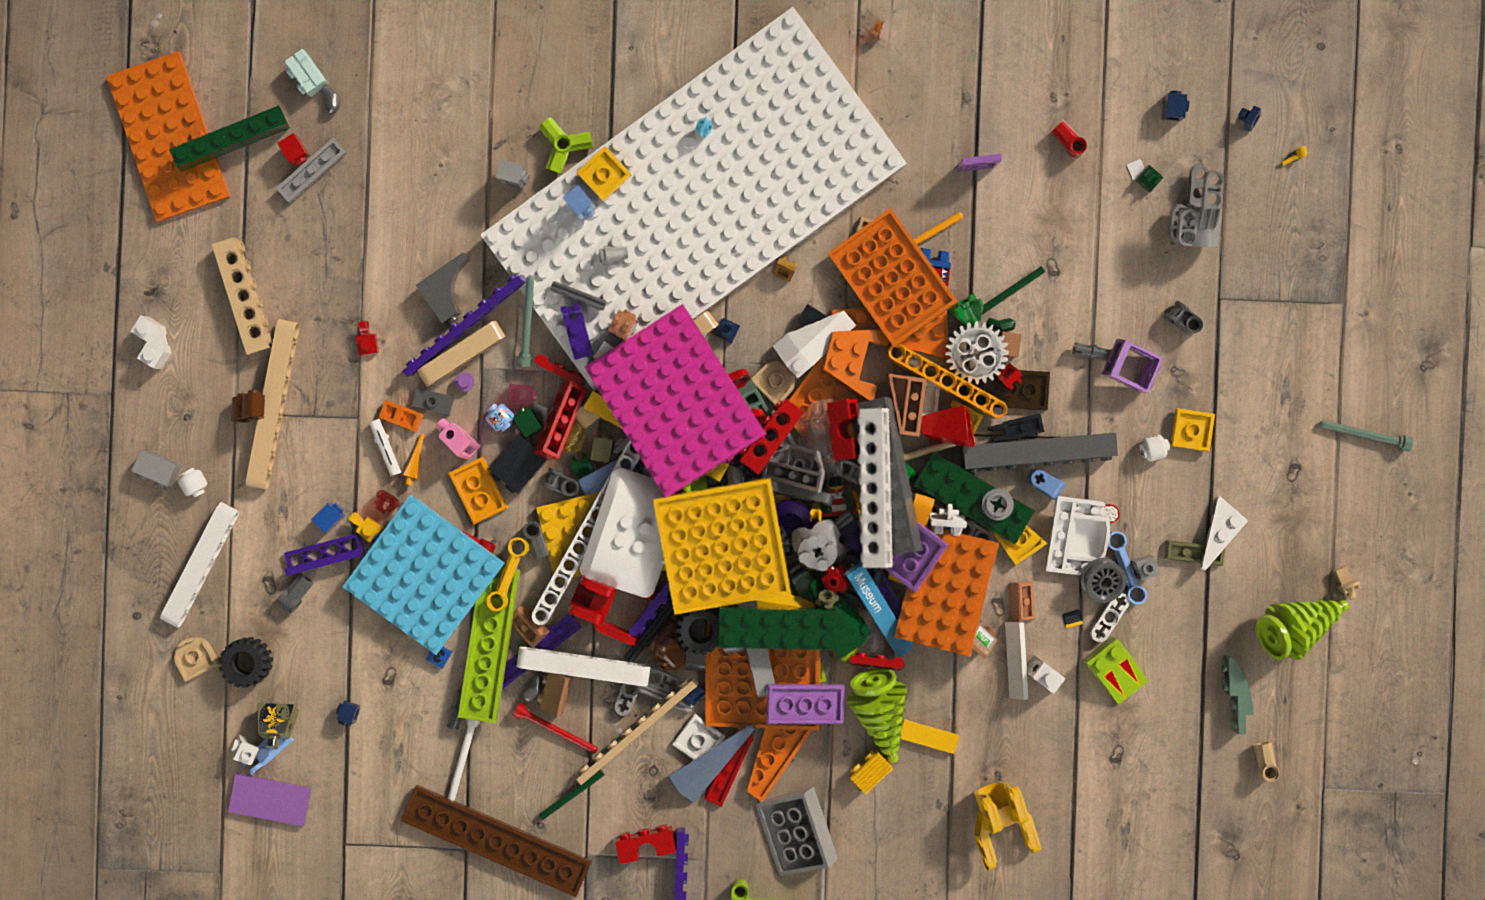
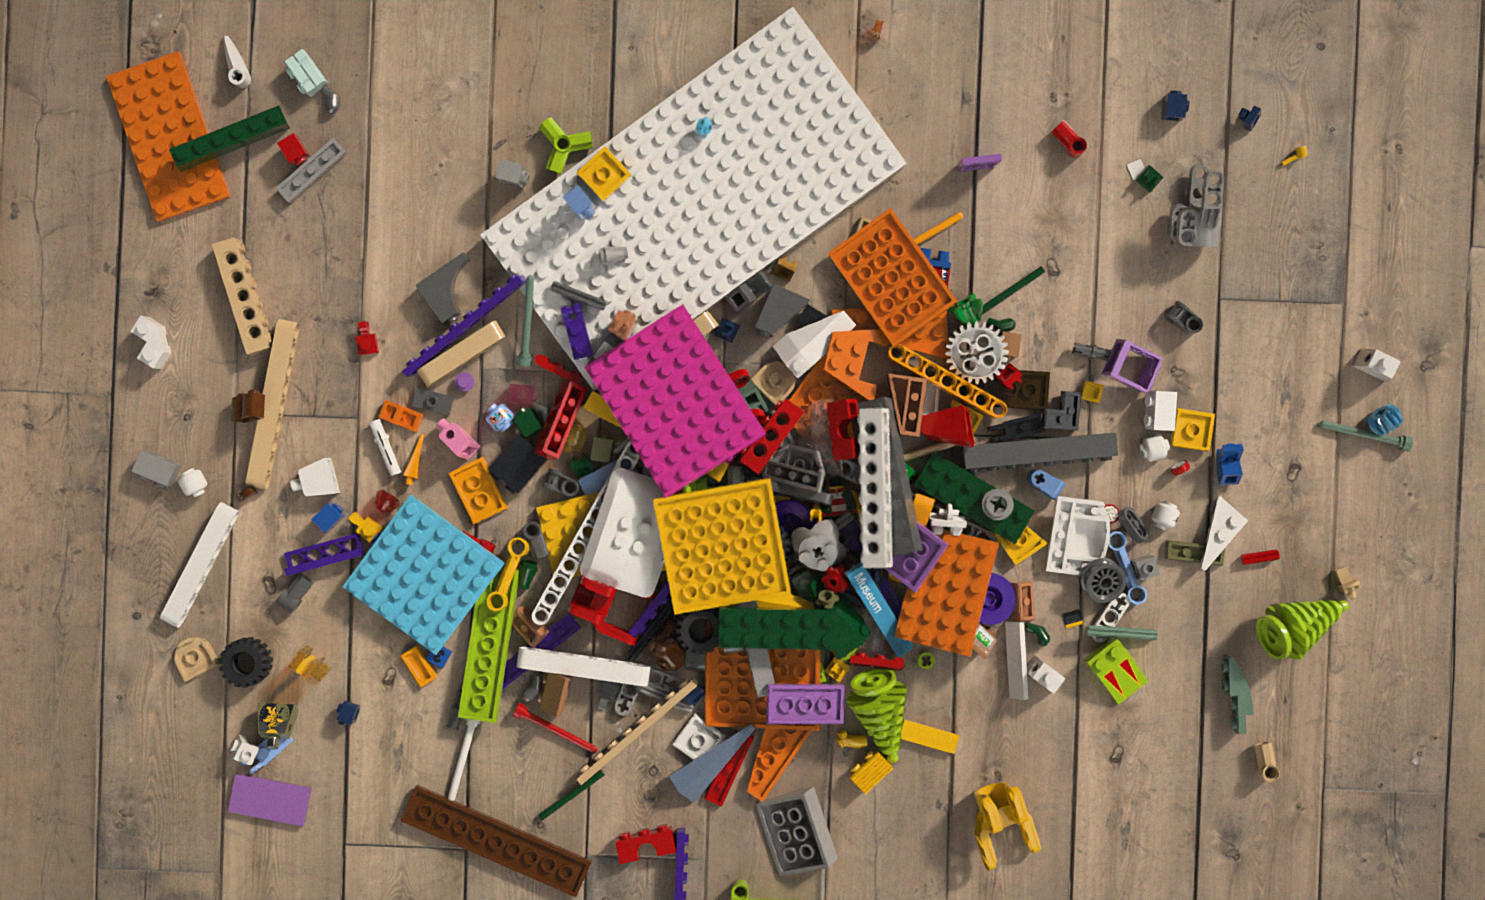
(235, 64): none -> white piece
(246, 493): none -> reddish brown tile
(308, 665): none -> clear yellow hips
(316, 479): none -> white torso
(419, 666): none -> light orange tile
(527, 571): none -> dark green cone
(607, 689): none -> dark grey plate
(749, 291): none -> dark grey brick
(779, 310): none -> dark grey slope
(837, 669): none -> yellow tile
(853, 741): none -> yellow arm
(932, 659): none -> lime bush
(998, 601): none -> dark purple hat
(1041, 633): none -> dark green arm
(1067, 416): none -> black tile
(1091, 392): none -> yellow tile
(1121, 632): none -> sand green axle
(1133, 524): none -> dark grey plate
(1160, 410): none -> white brick
(1165, 515): none -> white head
(1180, 468): none -> red tile
(1228, 464): none -> blue brick
(1259, 557): none -> red axle
(1379, 365): none -> white torso
(1385, 419): none -> dark azure gear

